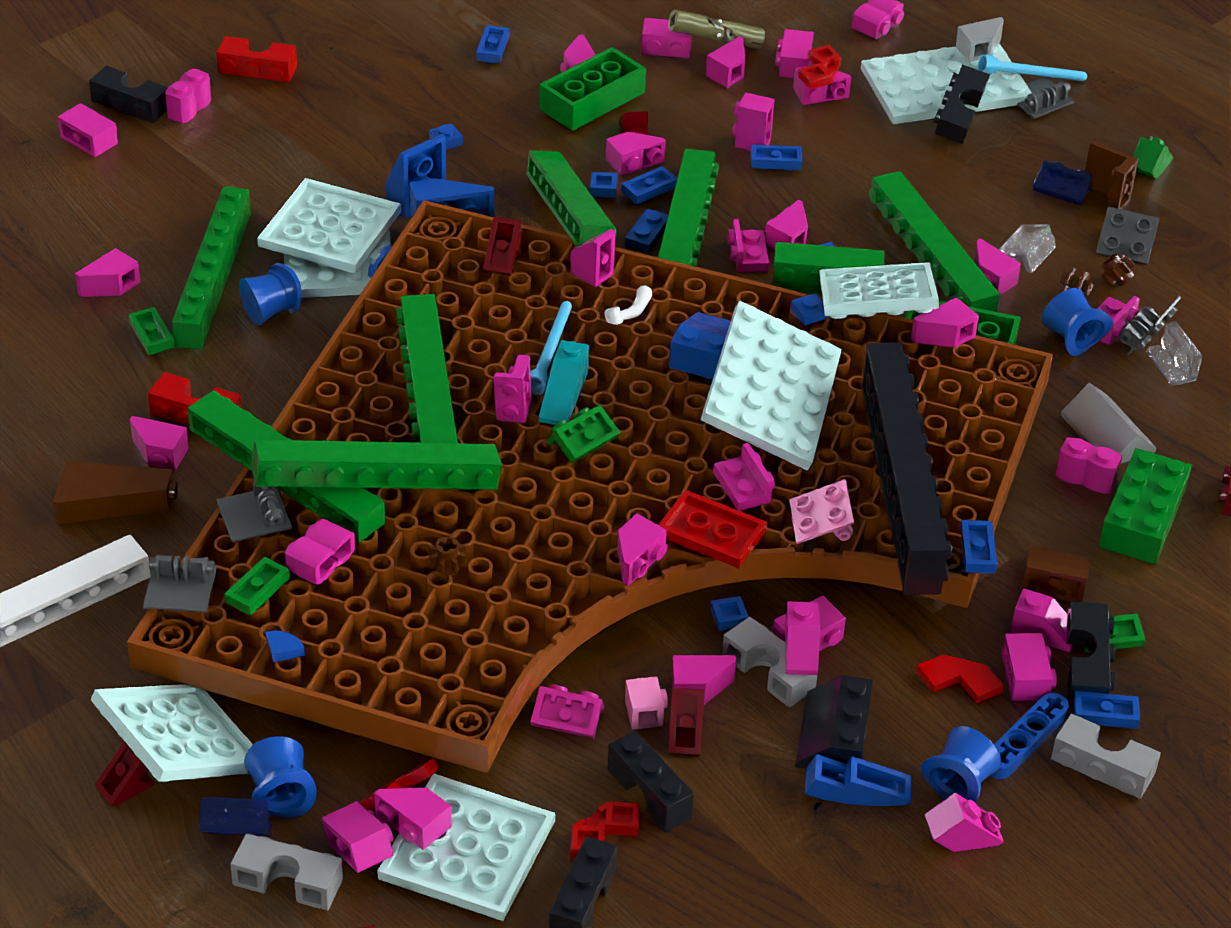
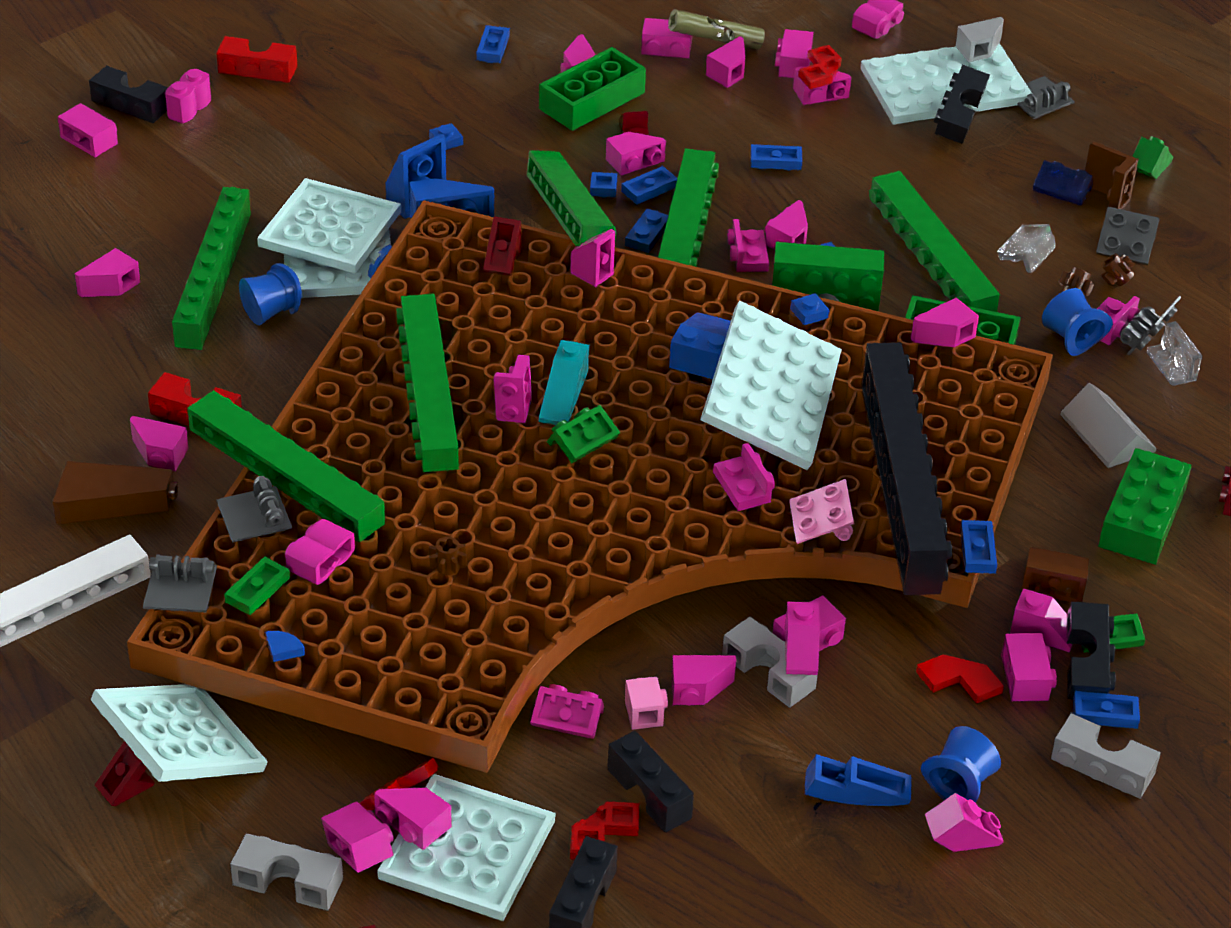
(151, 330): green plate -> none
(234, 817): clear blue bracket -> none
(280, 776): blue hat -> none
(375, 464): green brick -> none
(539, 375): medium azure piece -> none
(615, 316): white piece -> none
(639, 546): dark pink slope -> none
(686, 721): dark red slope -> none
(712, 528): red plate -> none
(728, 612): blue plate -> none
(753, 121): dark pink brick -> none
(835, 720): black slope -> none
(878, 290): light aqua plate -> none
(990, 65): medium azure piece -> none
(997, 266): dark pink slope -> none
(1031, 738): blue beam -> none
(1088, 465): dark pink brick -> none

